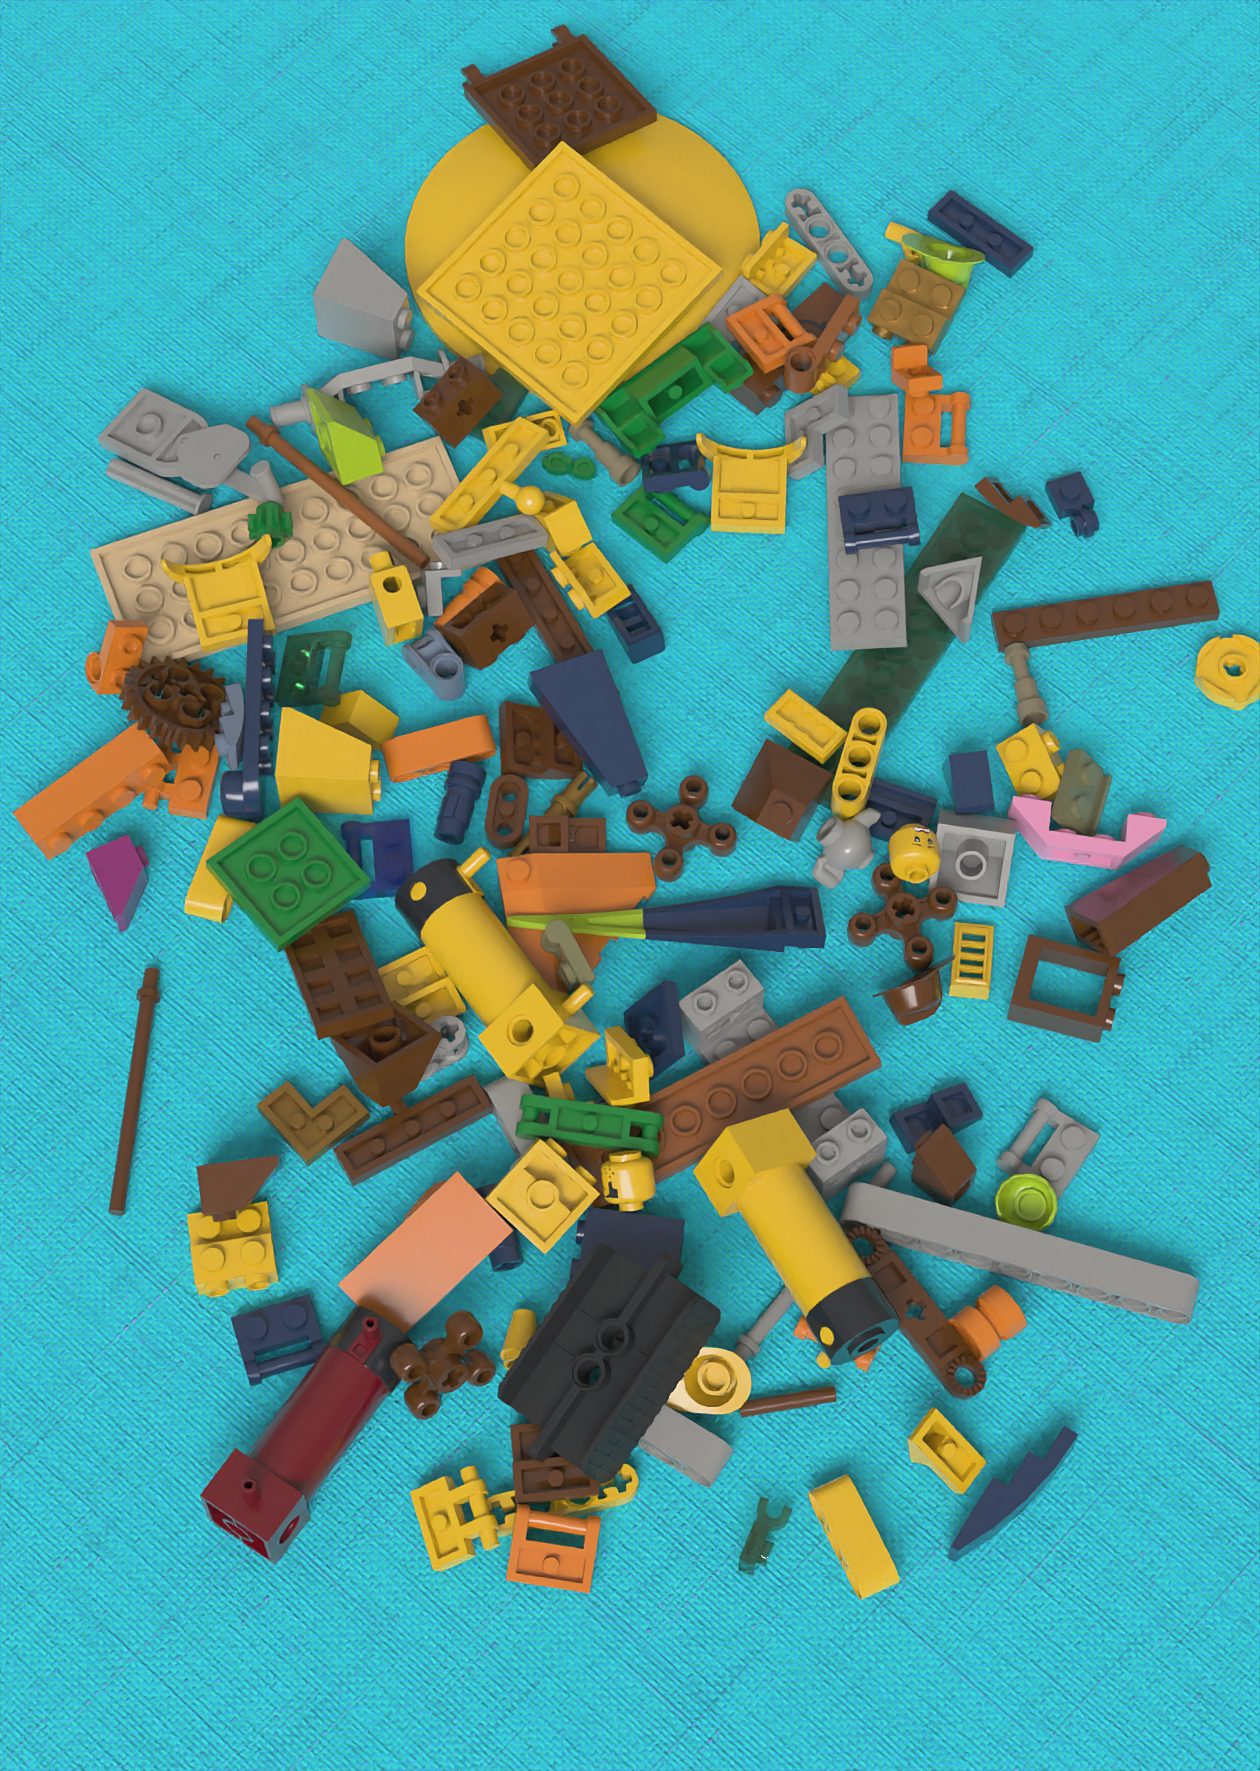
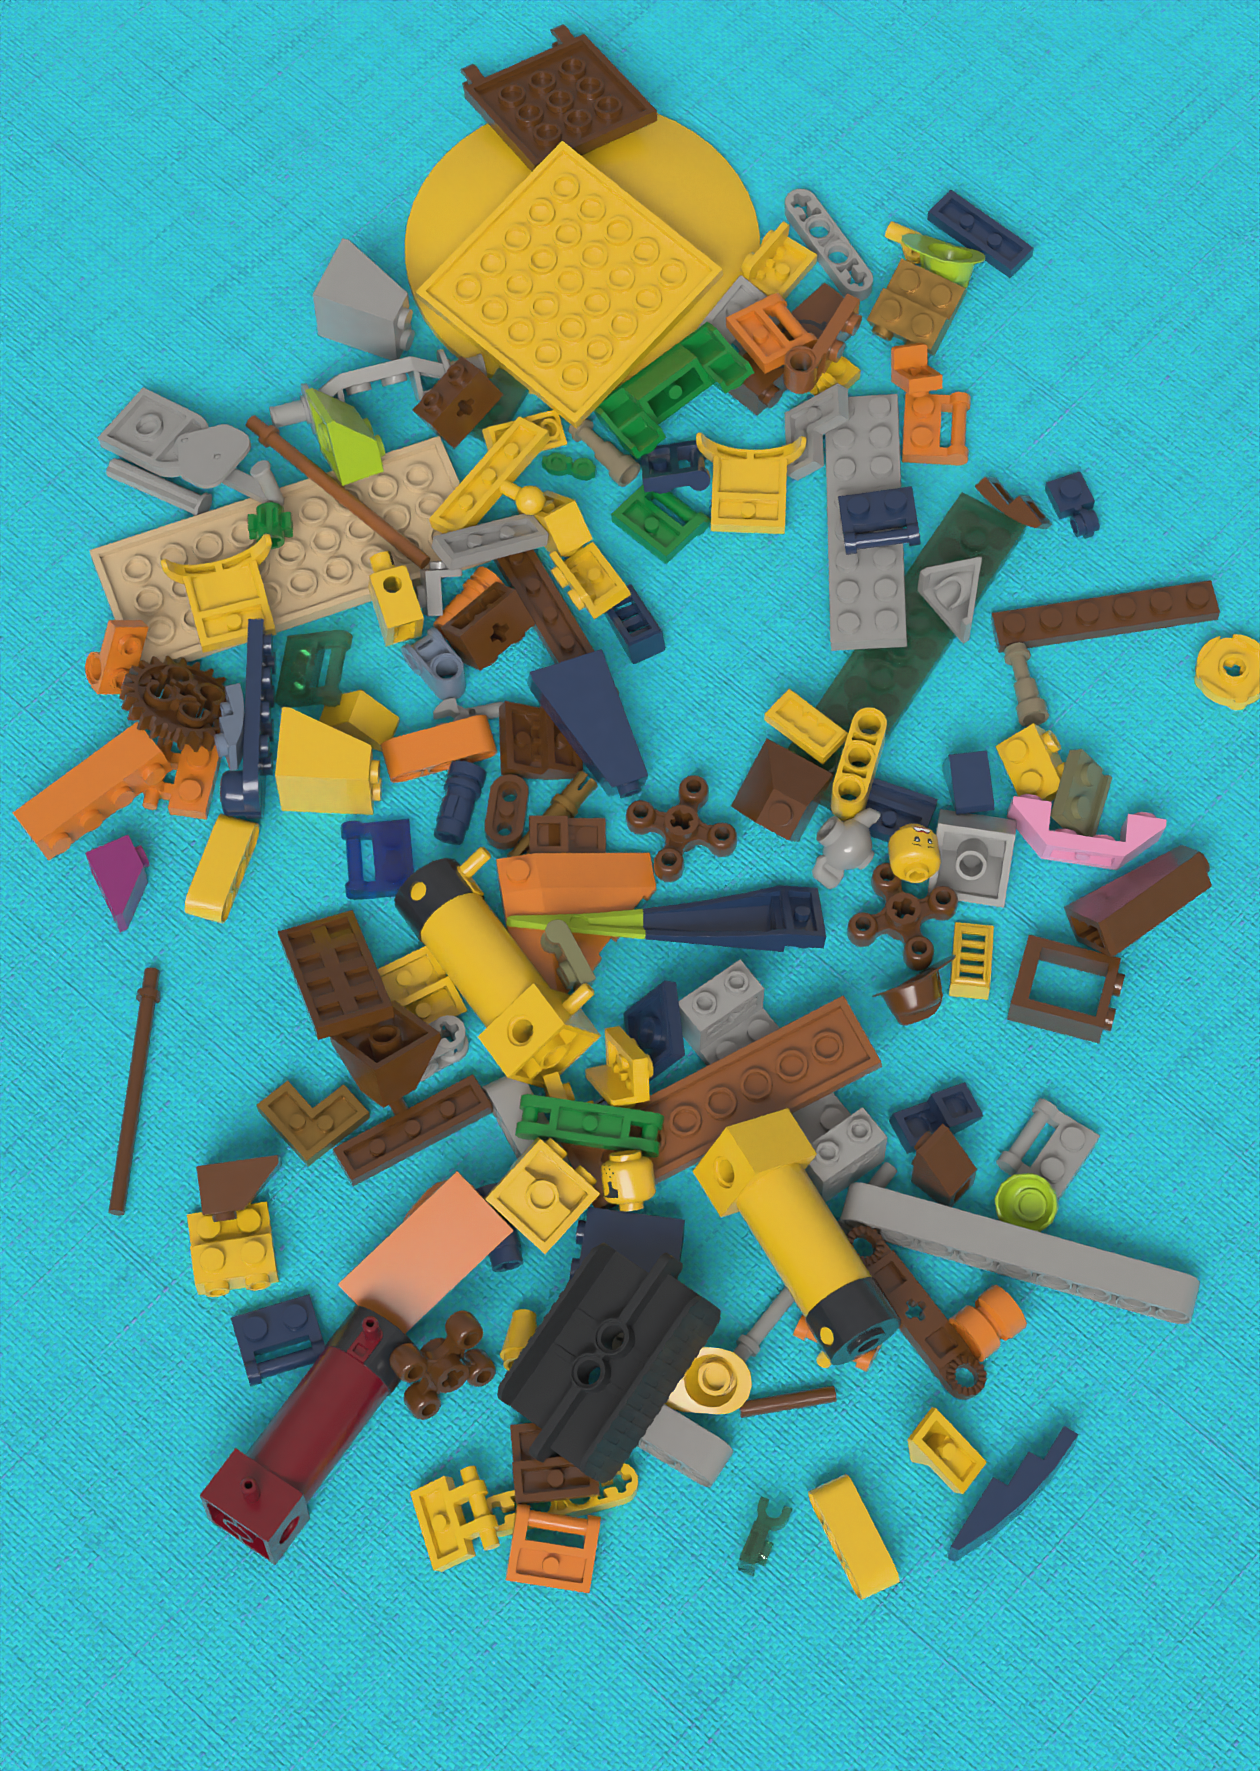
(288, 874): green plate -> none
(450, 708): none -> light grey bar

